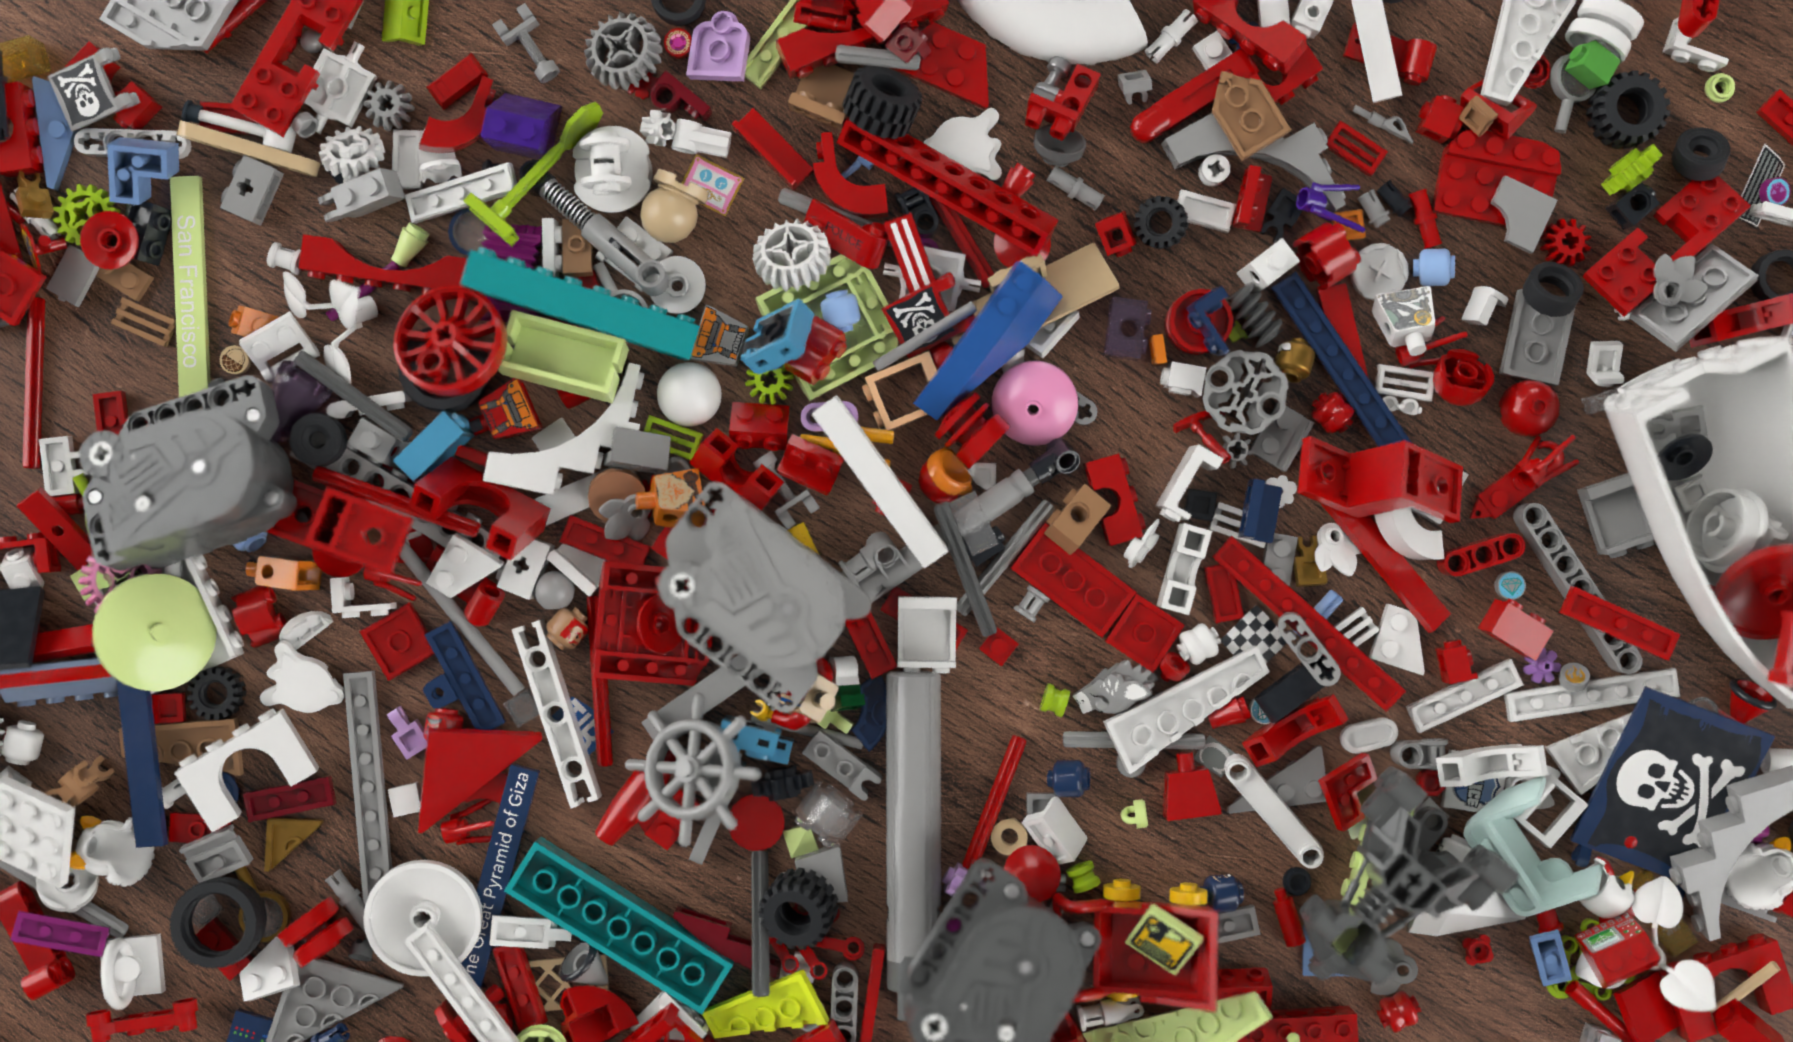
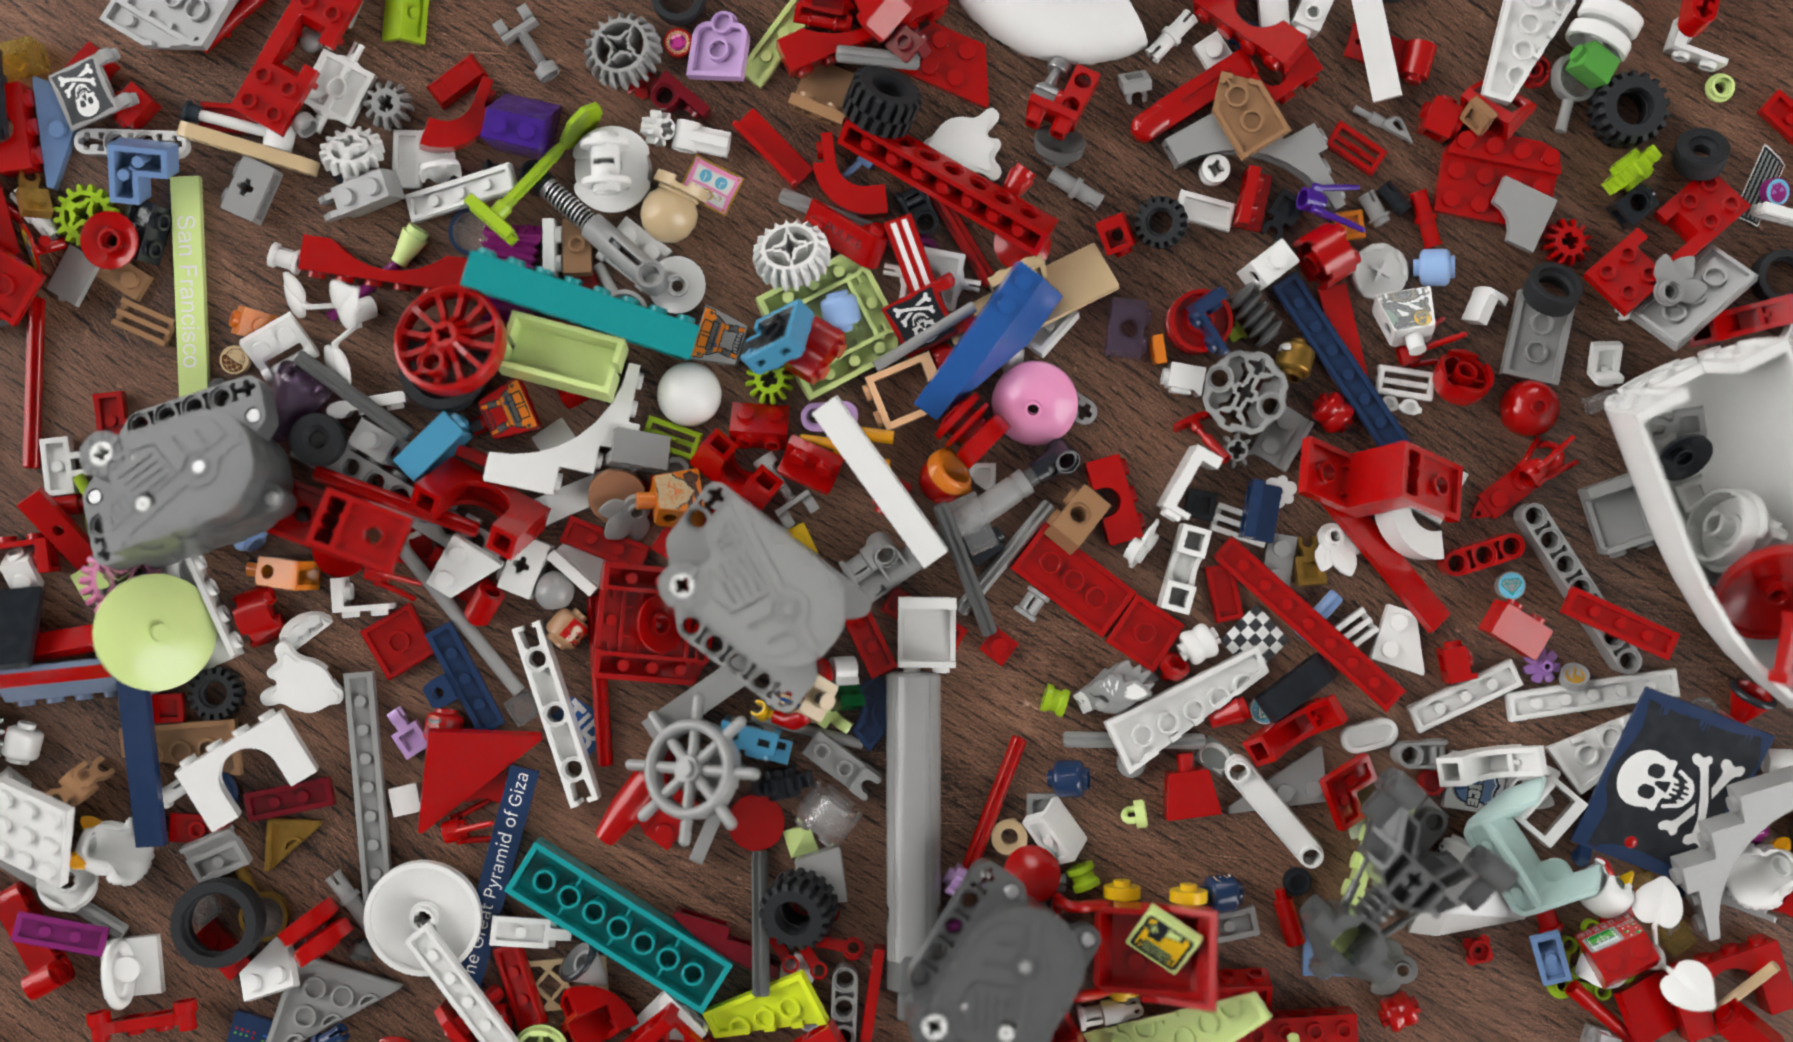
(1315, 670): light grey beam -> none

